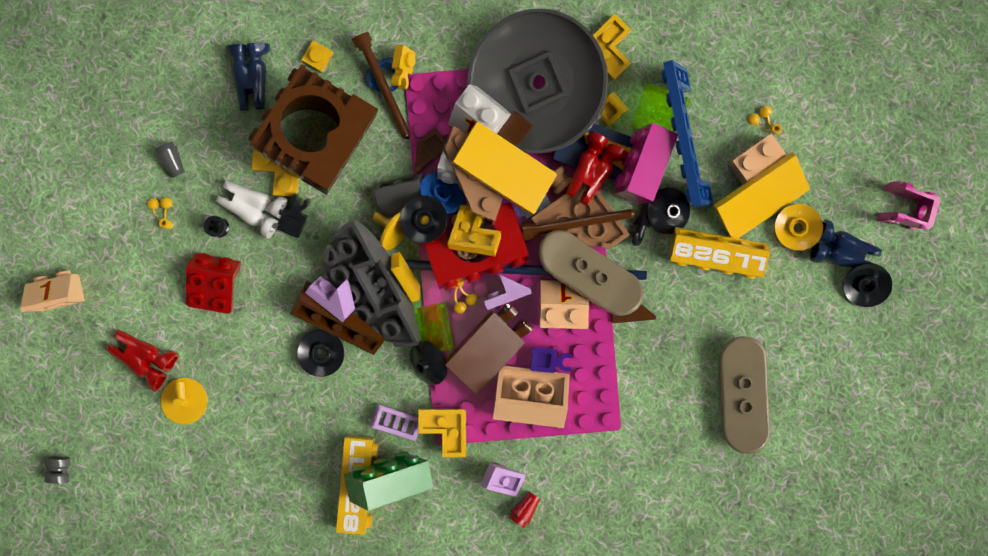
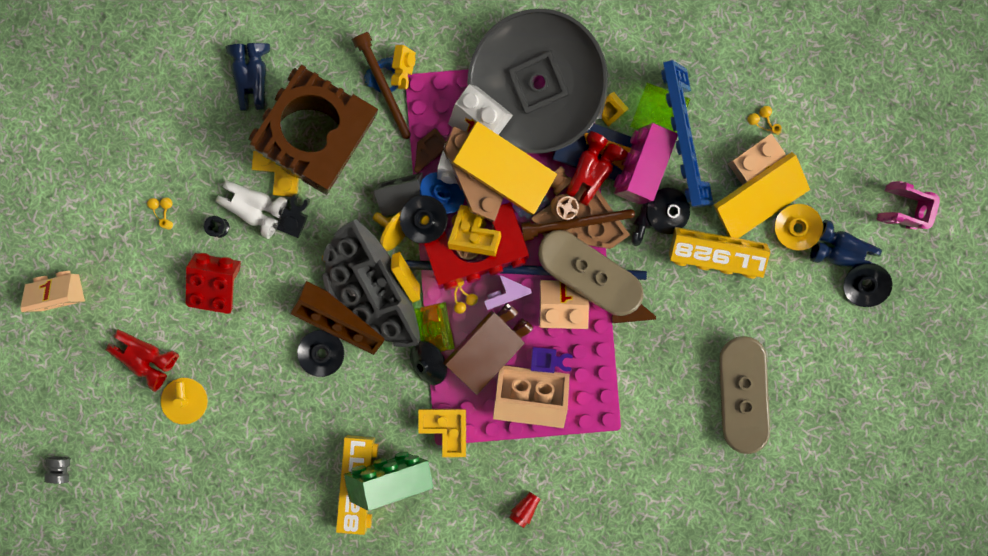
(170, 158): dark grey cone -> none
(317, 56): yellow plate -> none
(336, 301): lavender slope -> none
(374, 423): lavender slope -> none
(502, 479): lavender slope -> none
(515, 129): reddish brown tile -> none
(570, 207): none -> medium nougat wheel
(608, 38): yellow plate -> none

